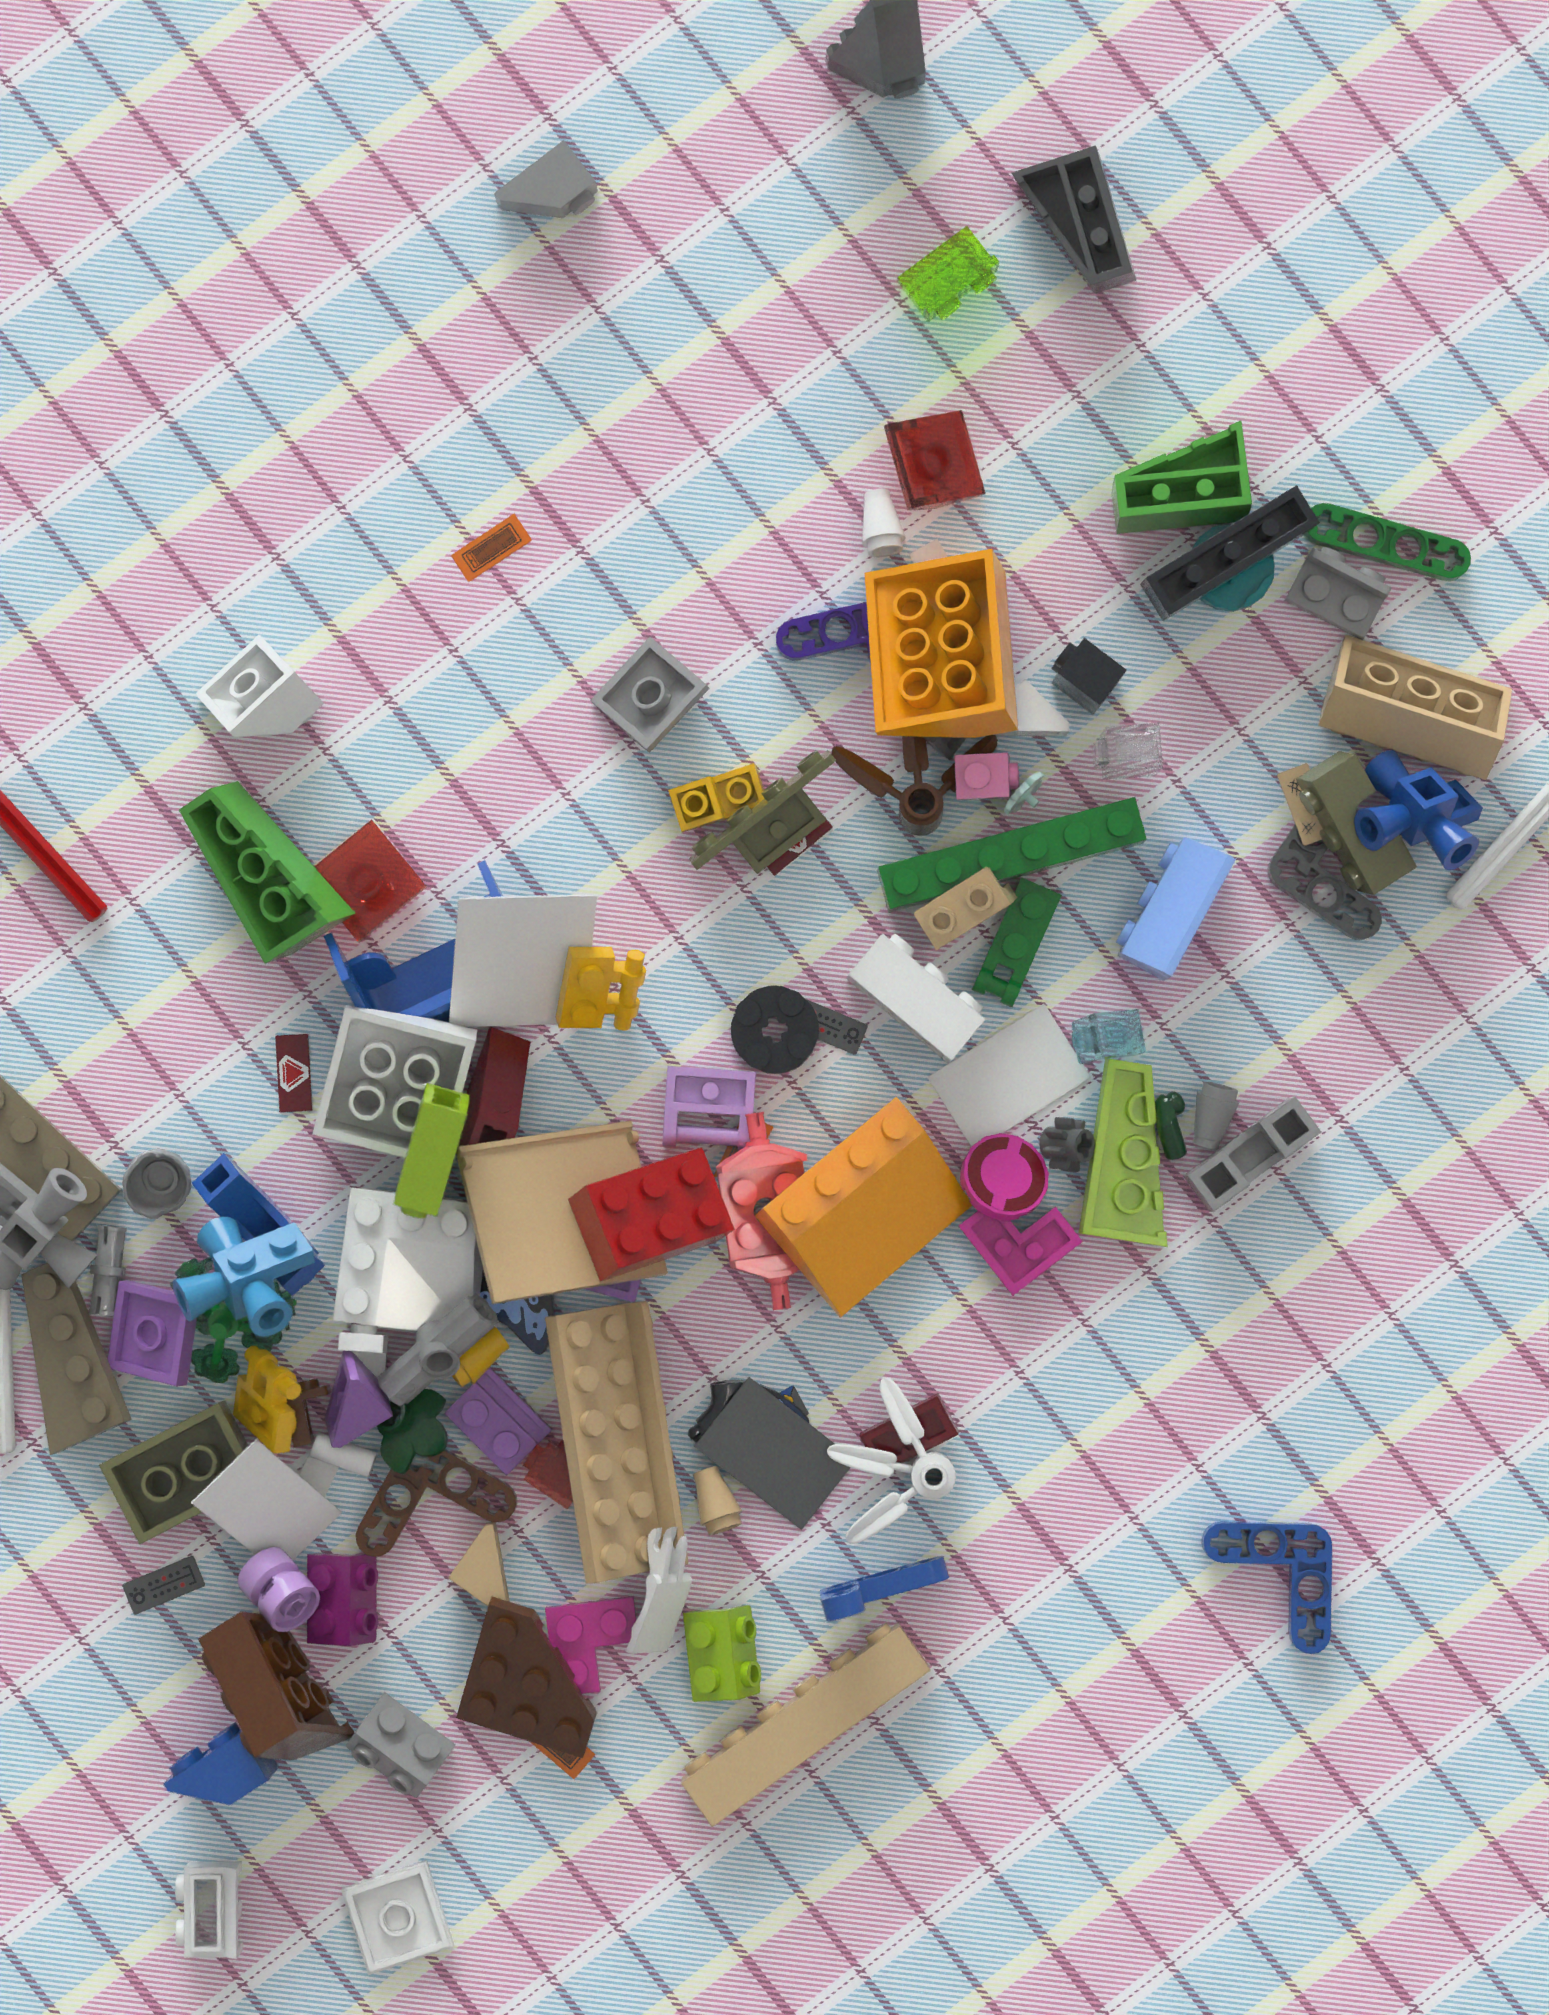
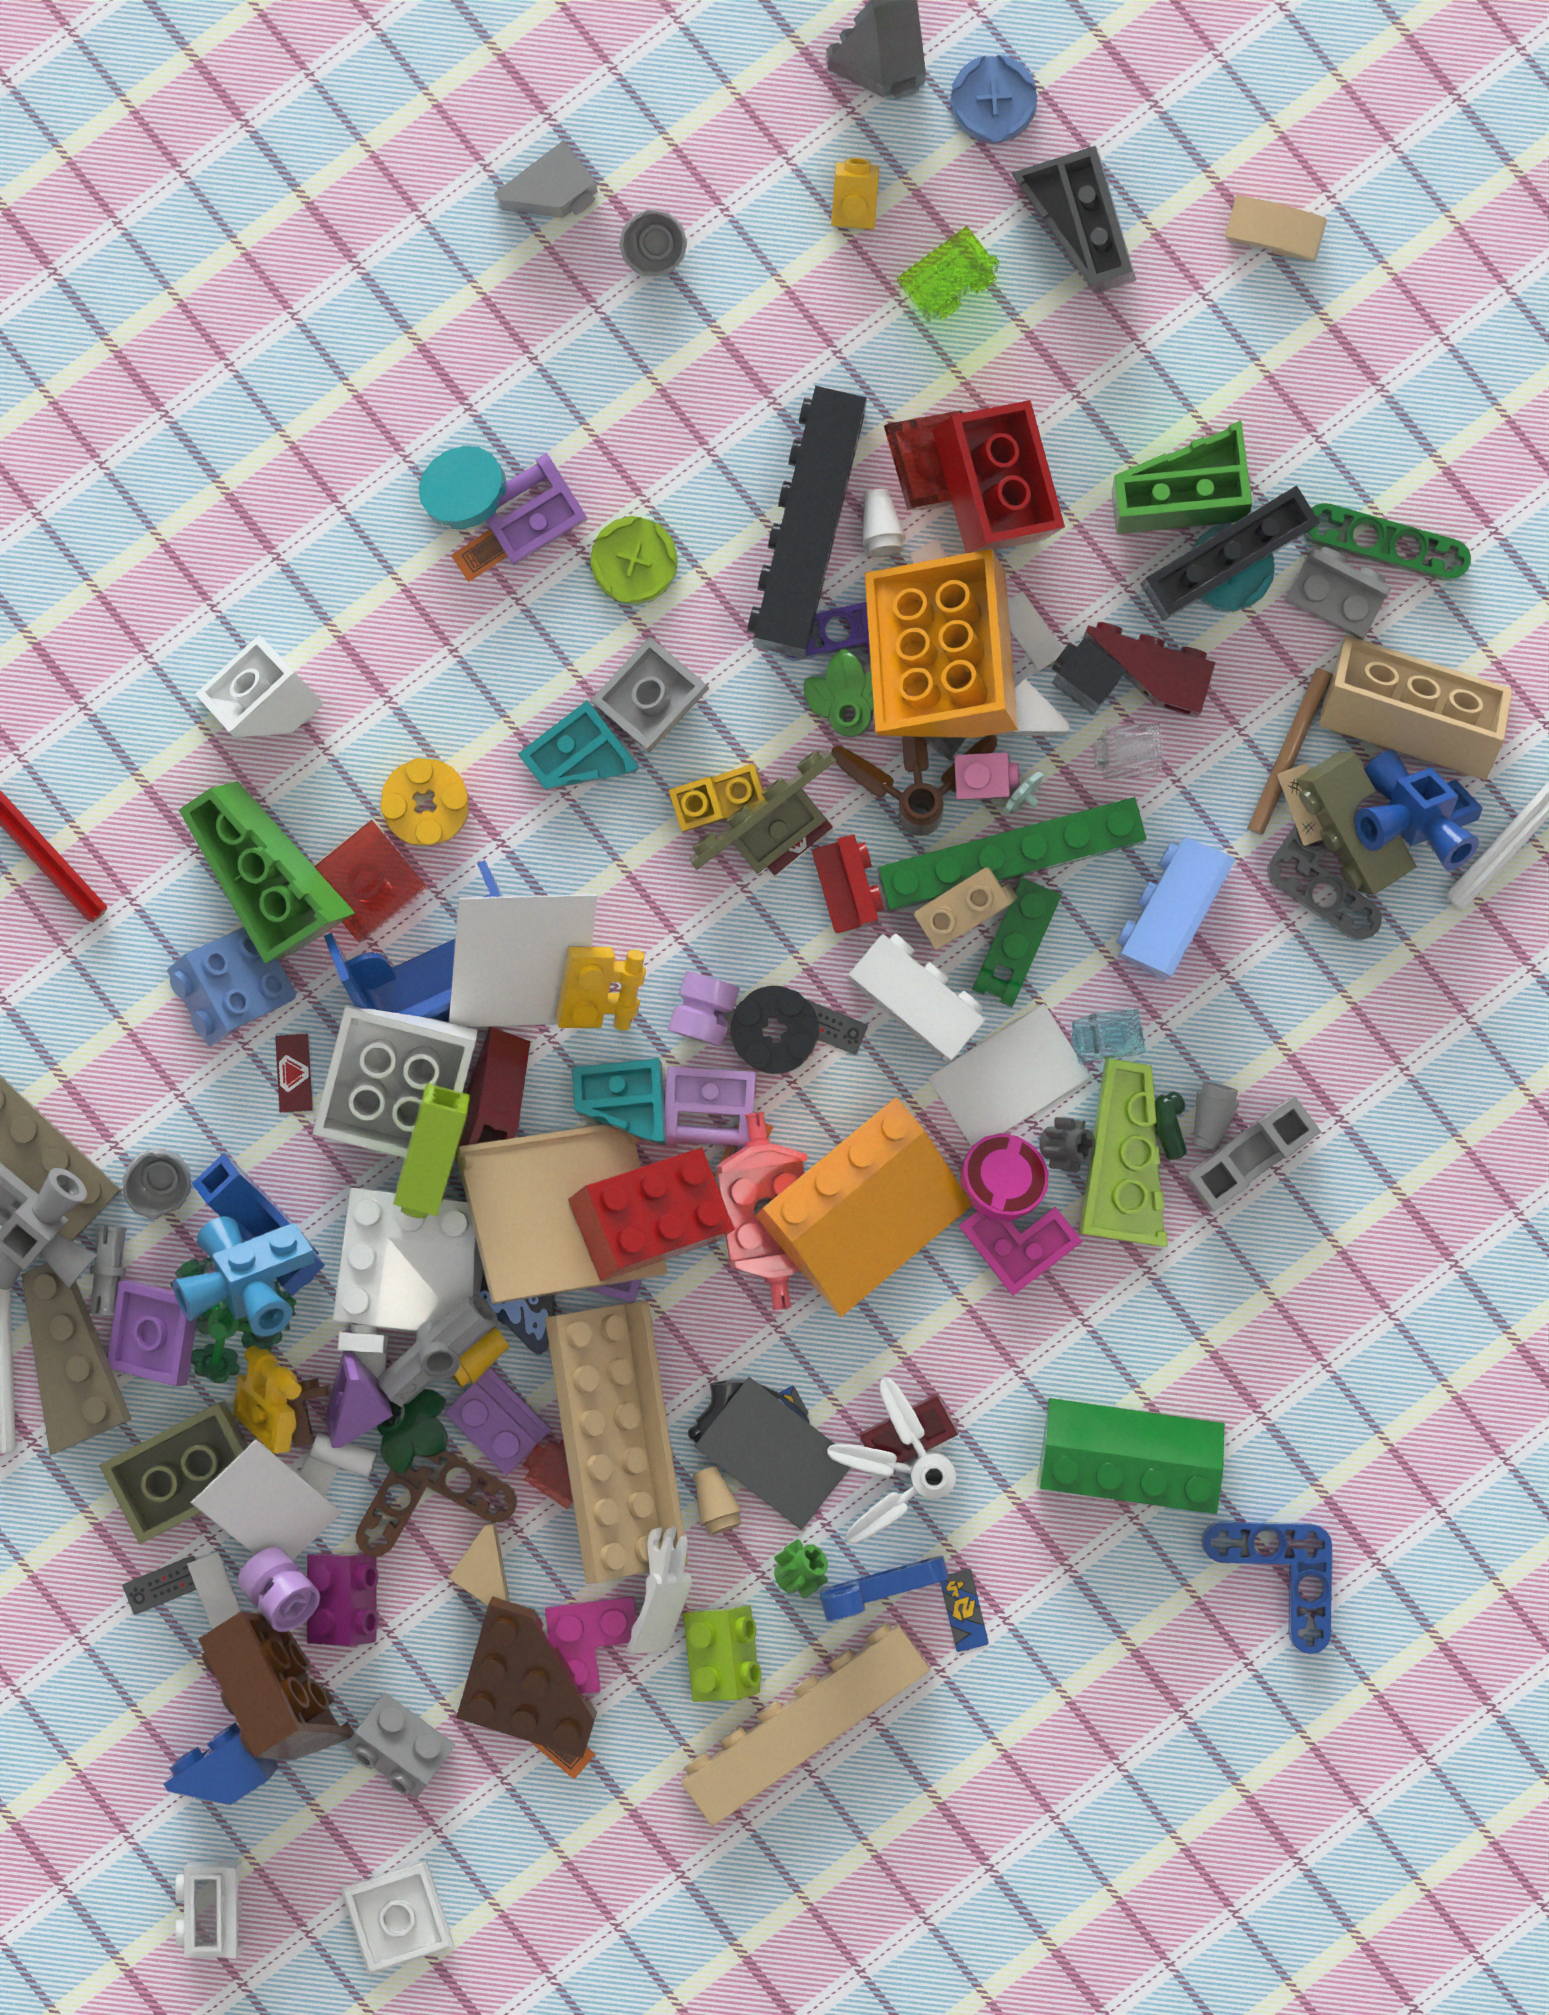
(214, 1589): none -> white sticker
(228, 985): none -> medium blue bracket
(429, 827): none -> yellow plate
(462, 487): none -> teal tile
(541, 518): none -> medium lavender plate
(577, 751): none -> teal wing
(623, 1097): none -> teal wing
(633, 560): none -> lime tile
(653, 243): none -> light grey hair
(703, 1008): none -> lavender wheel
(801, 1568): none -> bright green gear
(809, 521): none -> black brick
(842, 688): none -> bright green plate
(845, 884): none -> red bracket
(855, 194): none -> yellow bracket
(964, 1611): none -> sticker
(993, 99): none -> medium blue tile
(998, 477): none -> red brick
(1032, 632): none -> white sticker
(1132, 1456): none -> green slope
(1161, 674): none -> dark red slope
(1276, 227): none -> tan slope
(1289, 750): none -> medium nougat bar

